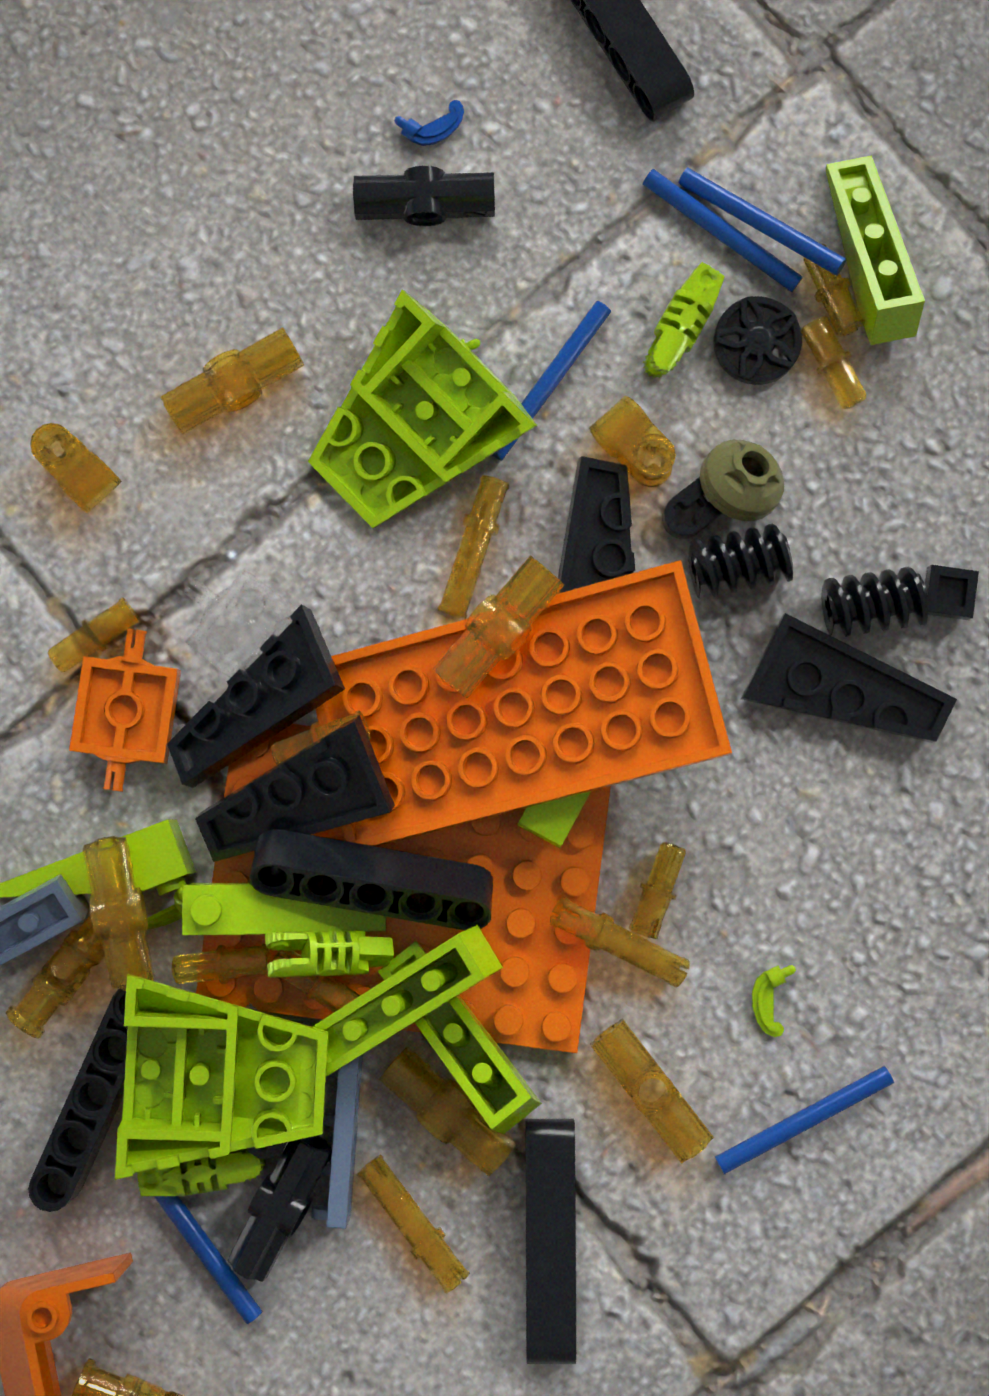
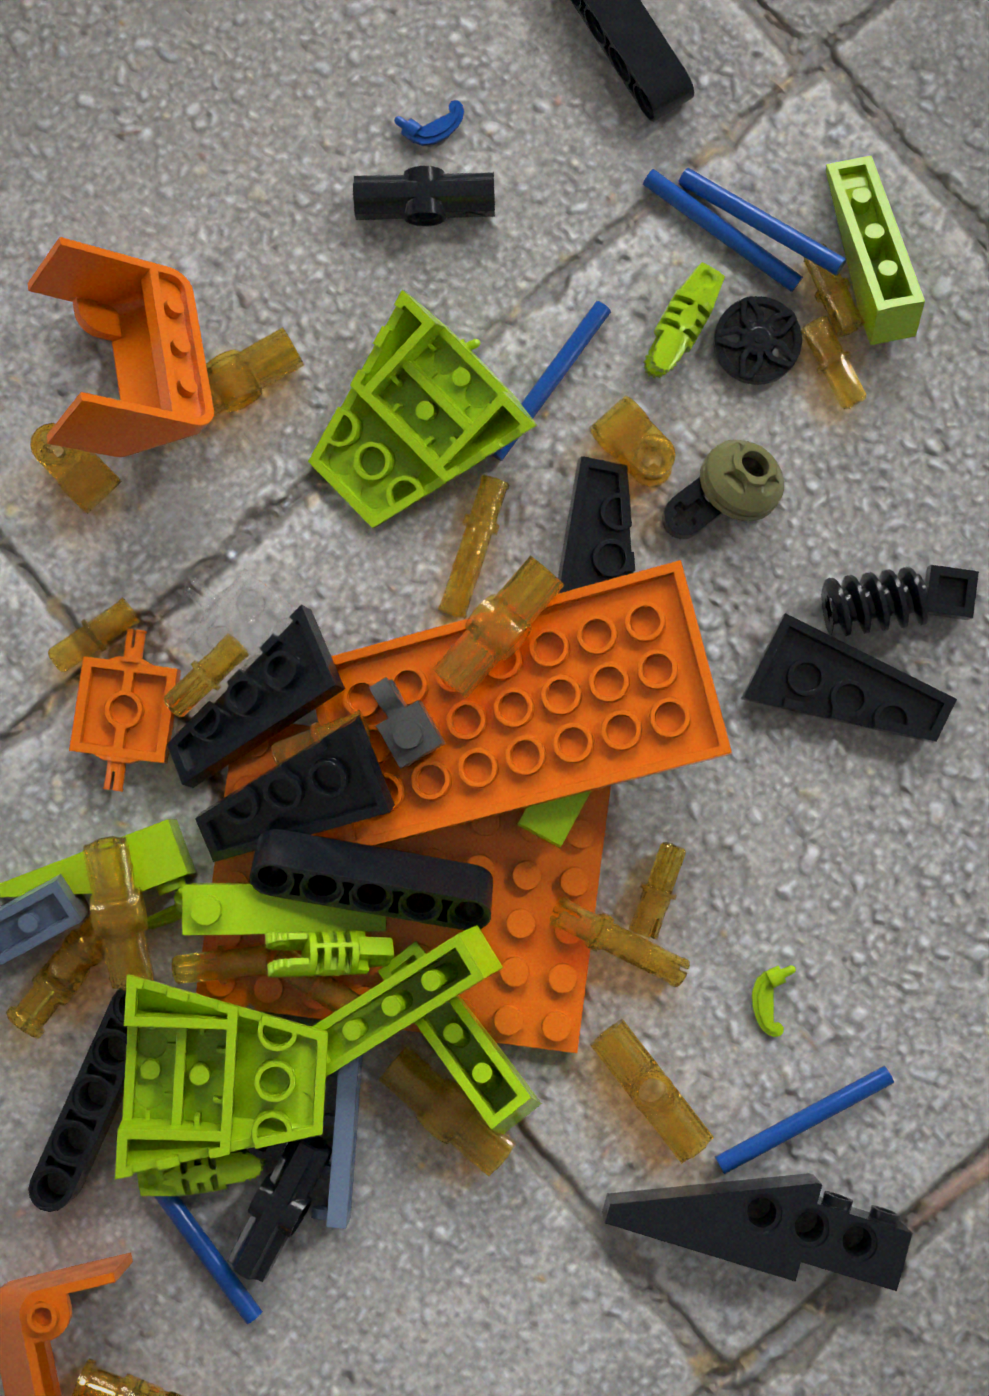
(155, 348): none -> orange windscreen
(205, 675): none -> clear yellow axle
(409, 728): none -> dark grey plate
(423, 1237): clear yellow pin -> none
(550, 1241): black beam -> none
(716, 1223): none -> black brick
(739, 559): black piece -> none

